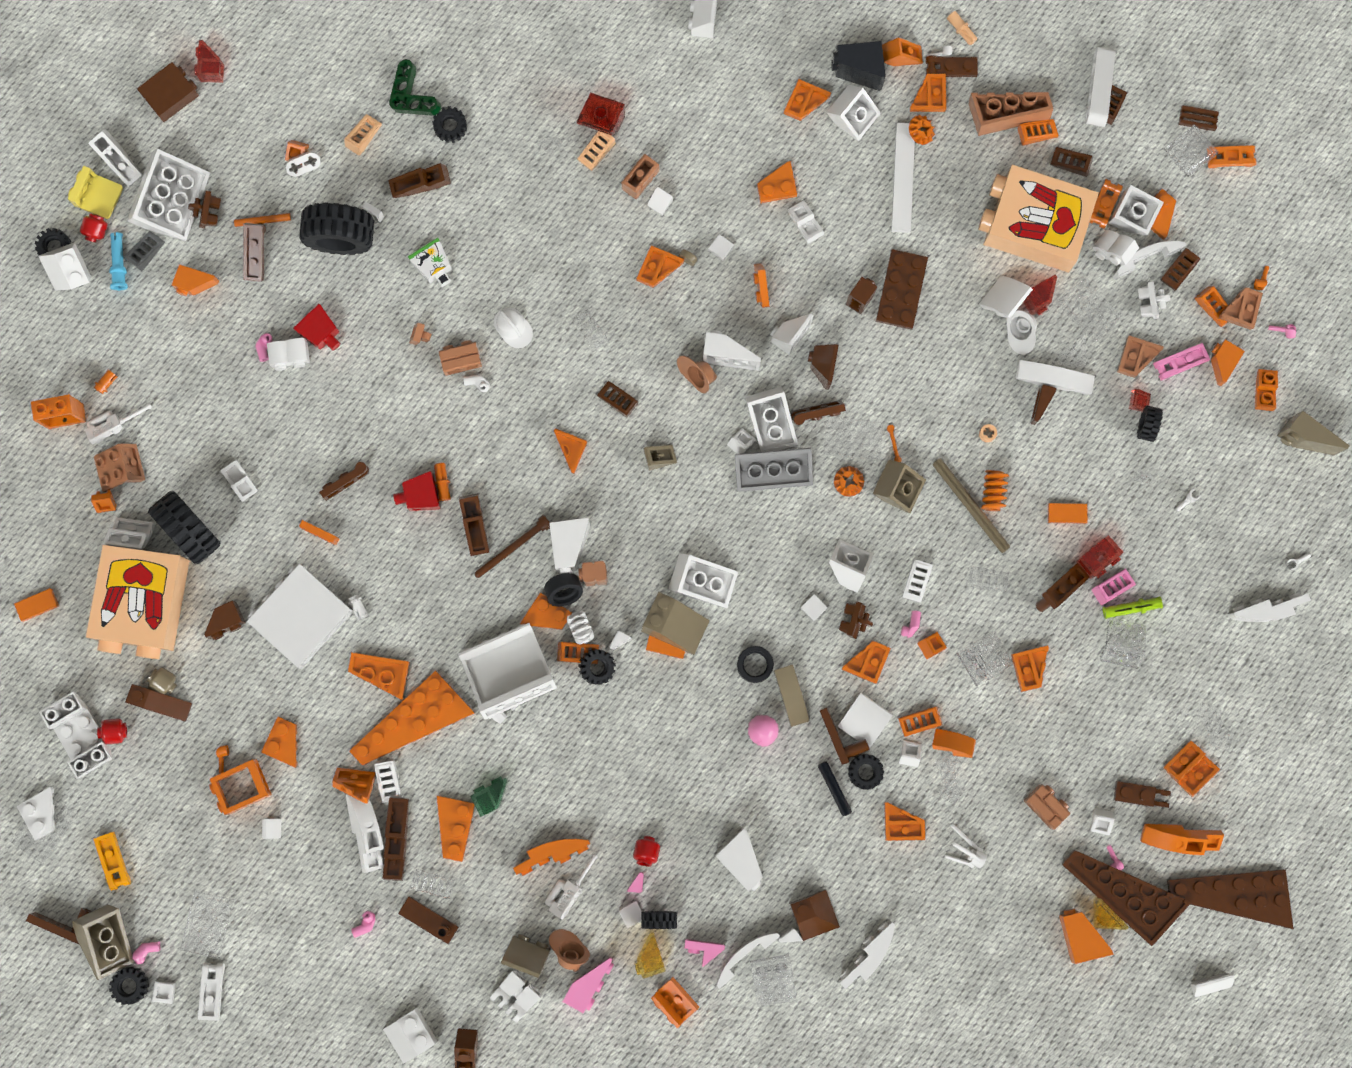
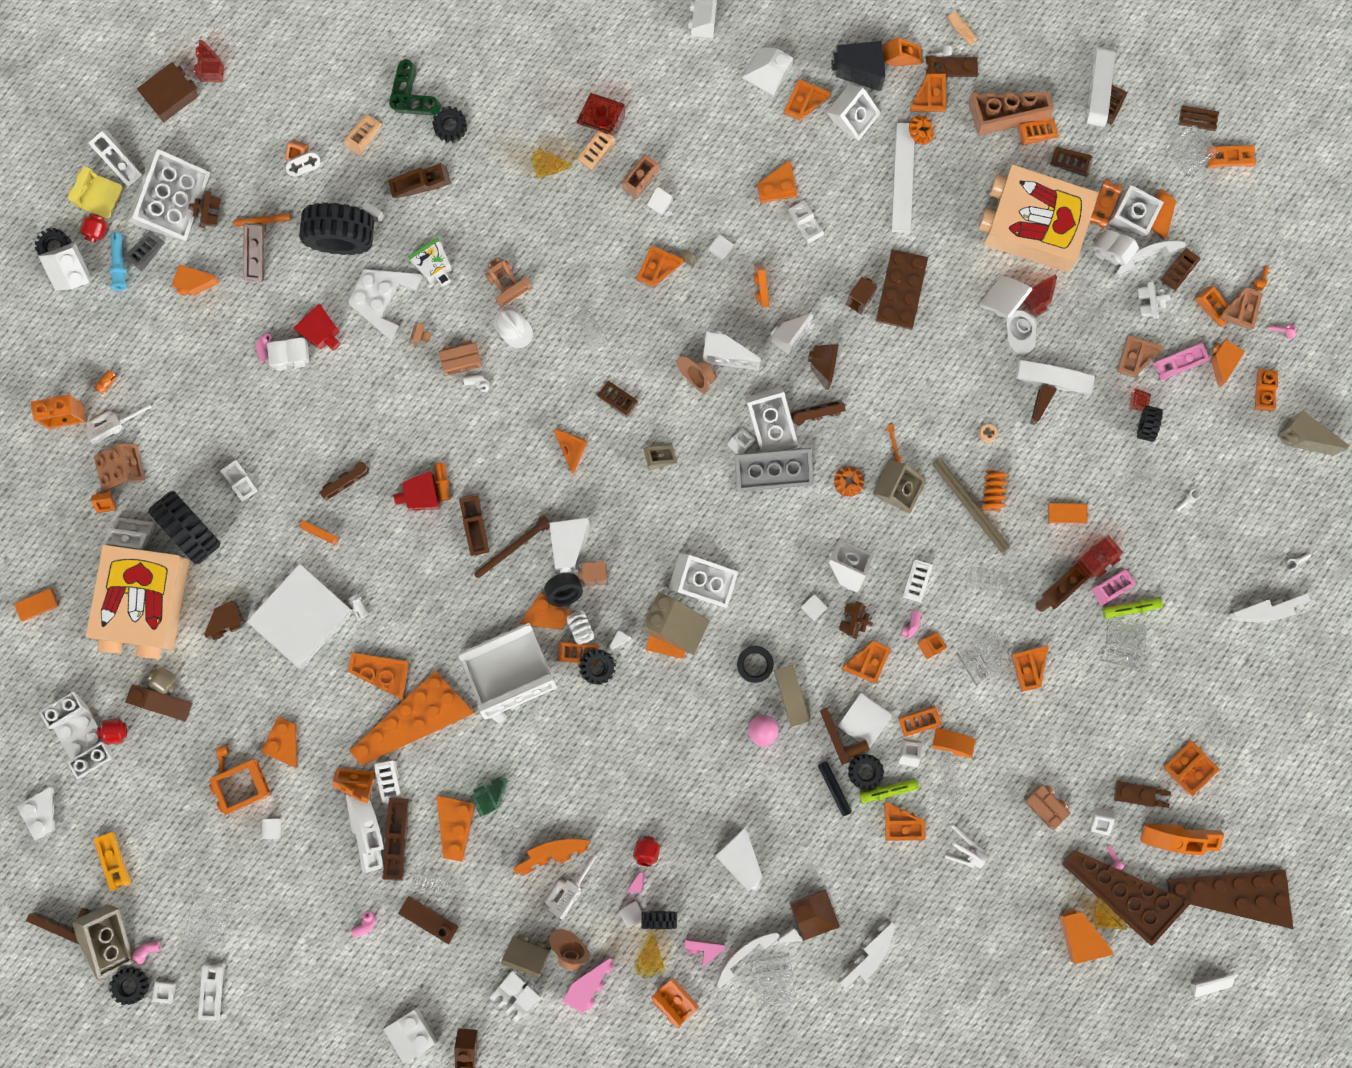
(374, 294): none -> white wing
(498, 268): none -> nougat tile
(547, 163): none -> clear yellow slope
(768, 69): none -> white slope
(911, 785): none -> lime pin

